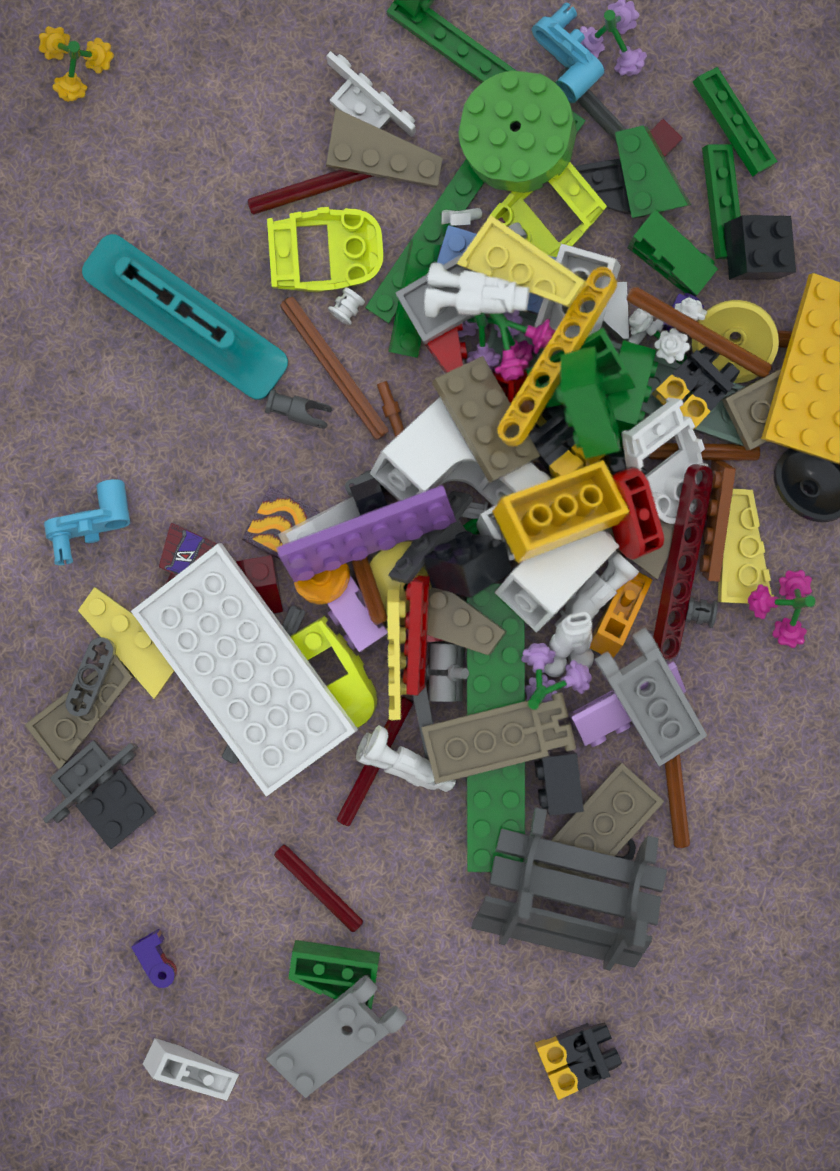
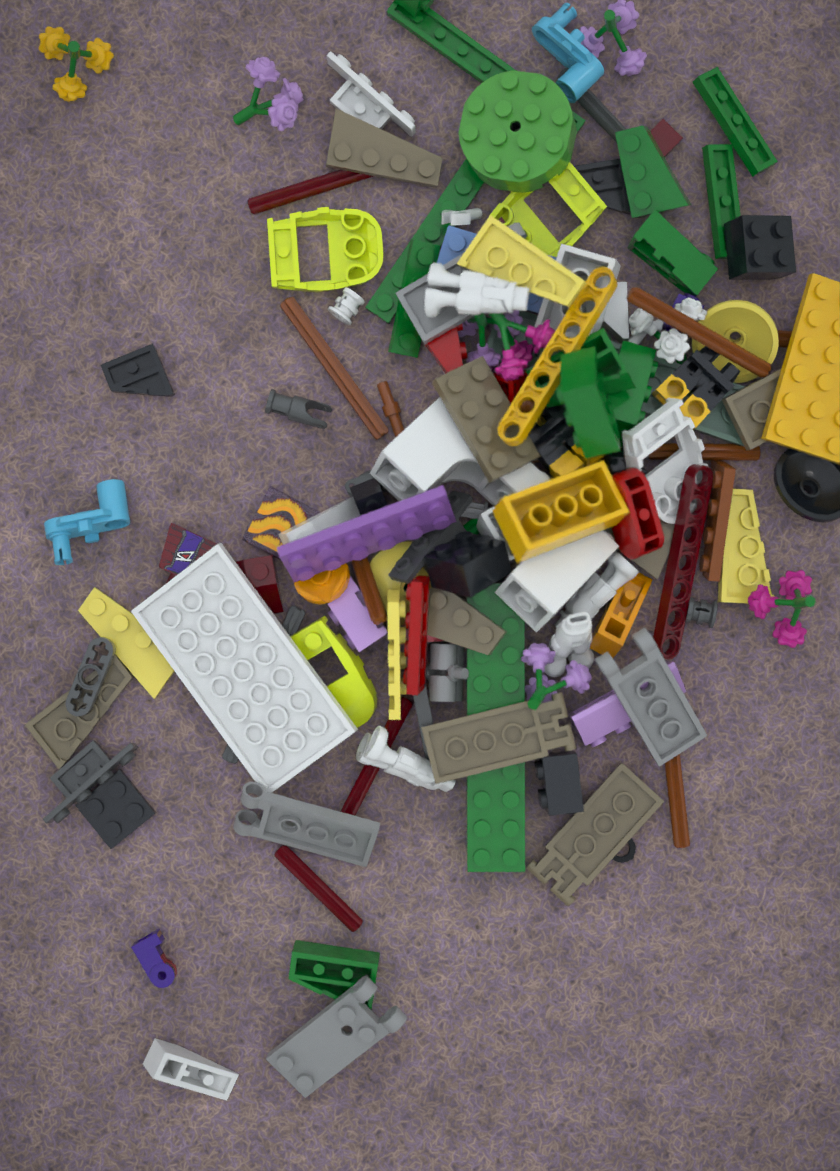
(138, 373): none -> black wing
(241, 355): teal piece -> none
(284, 104): none -> lavender plant
(310, 828): none -> light grey hinge
(562, 931): dark grey piece -> none
(575, 1058): black hips -> none

